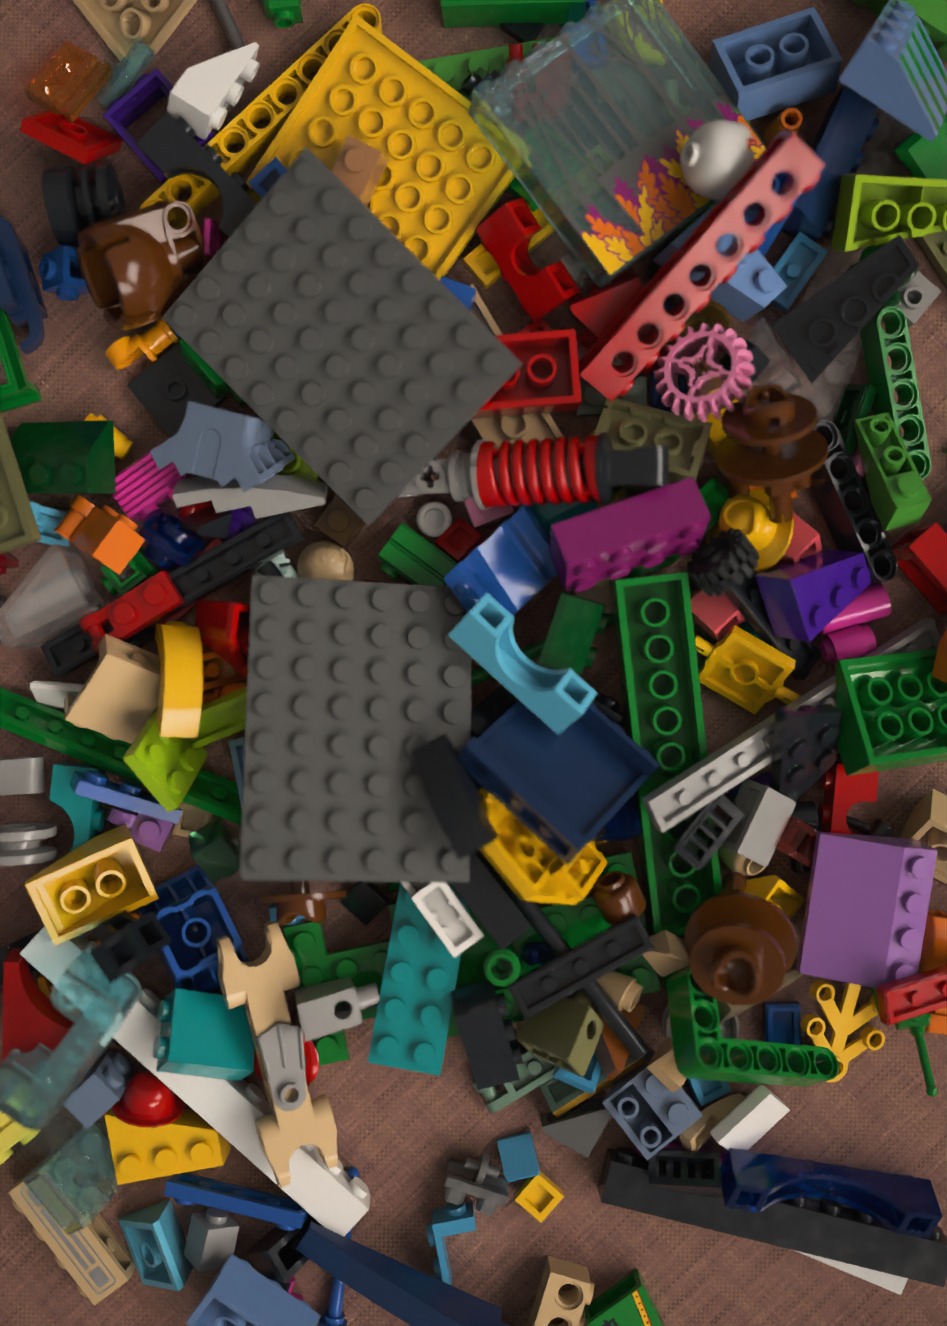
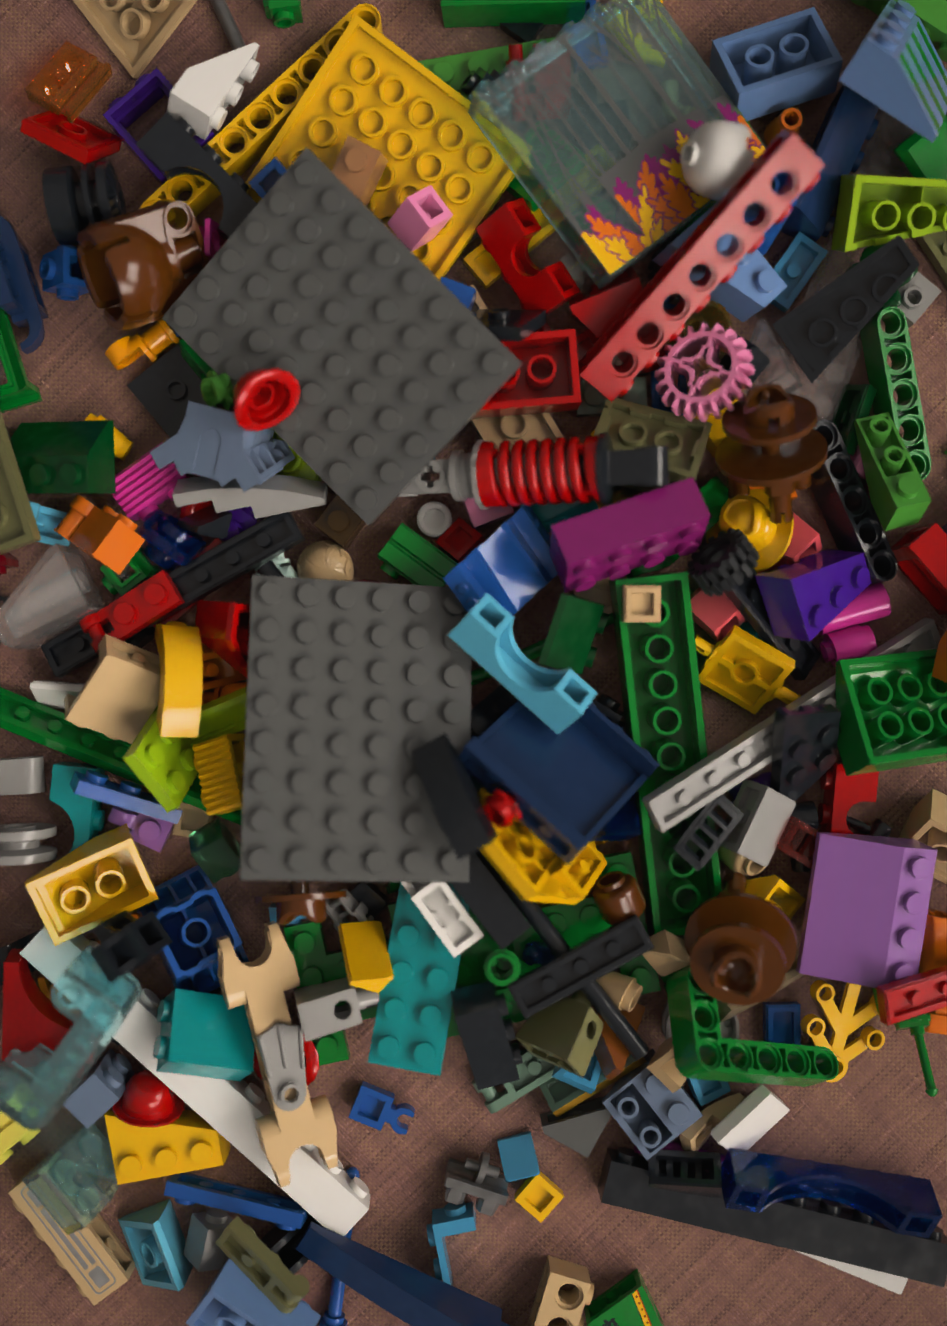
(126, 73): clear light blue pin -> none
(217, 390): none -> bright green plate
(221, 772): none -> yellow brick
(263, 1266): none -> olive plate
(265, 398): none -> red hat
(352, 907): none -> light grey piece
(365, 955): none -> yellow slope
(375, 1106): none -> blue plate
(420, 218): none -> bright pink brick
(501, 809): none -> red plate
(511, 323): none -> black plate
(641, 603): none -> tan tile

